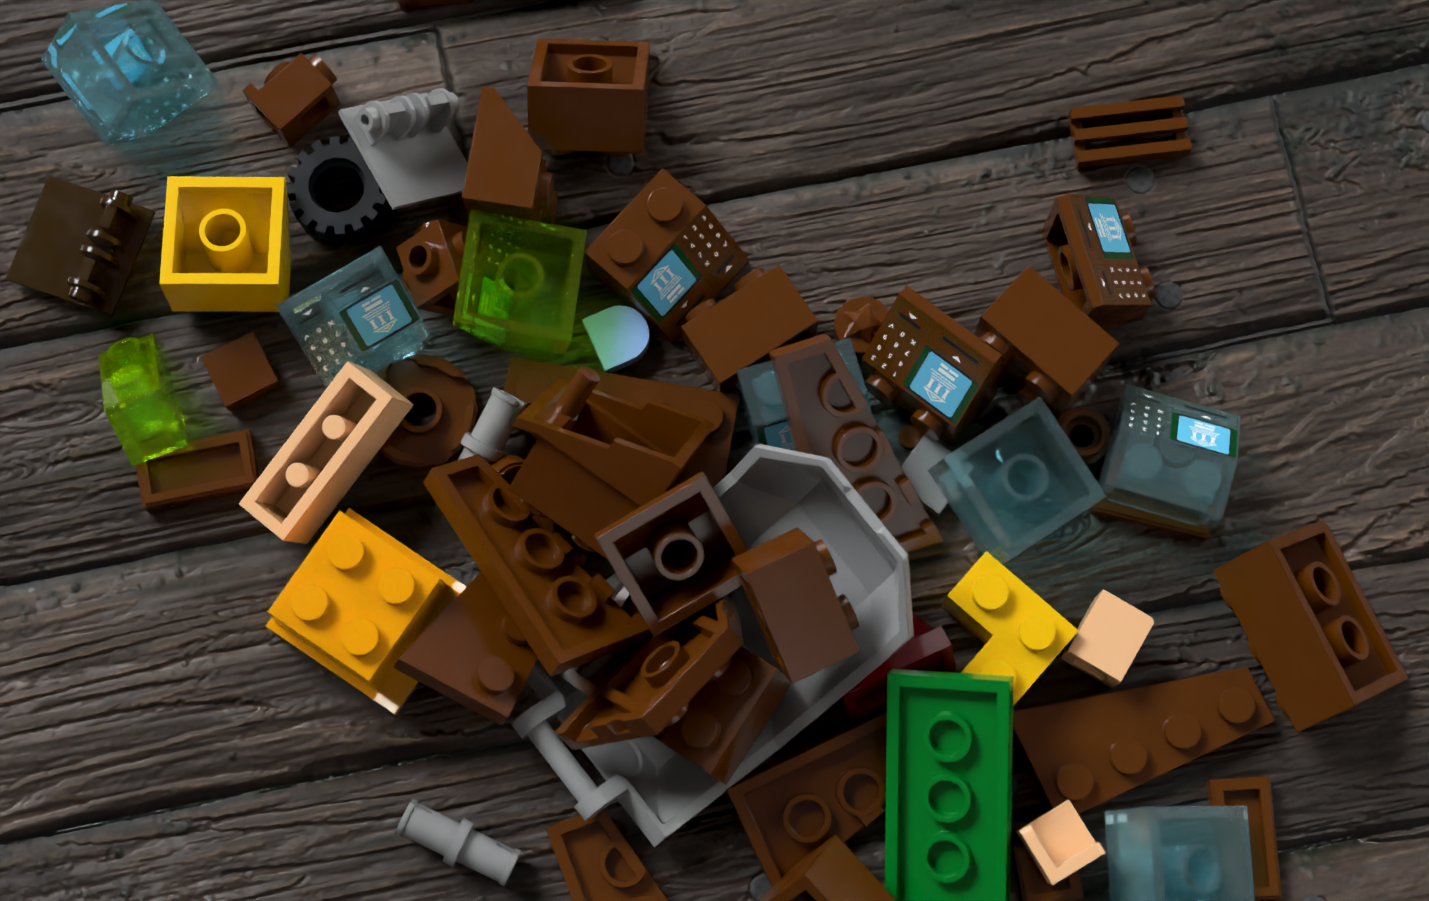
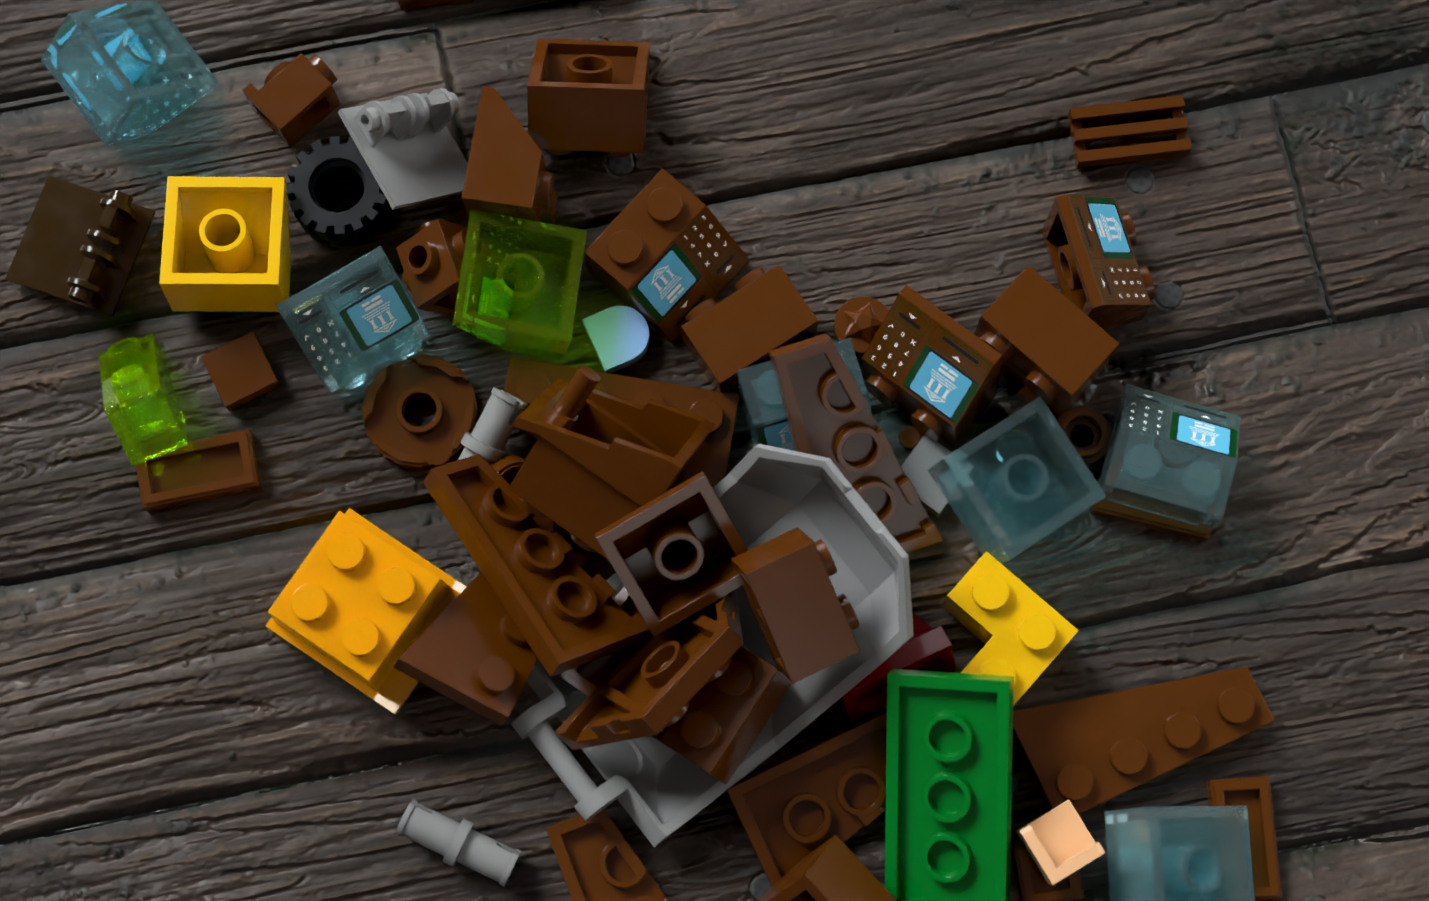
(326, 454): light nougat brick -> none
(1108, 639): light nougat panel -> none
(1309, 625): reddish brown slope -> none

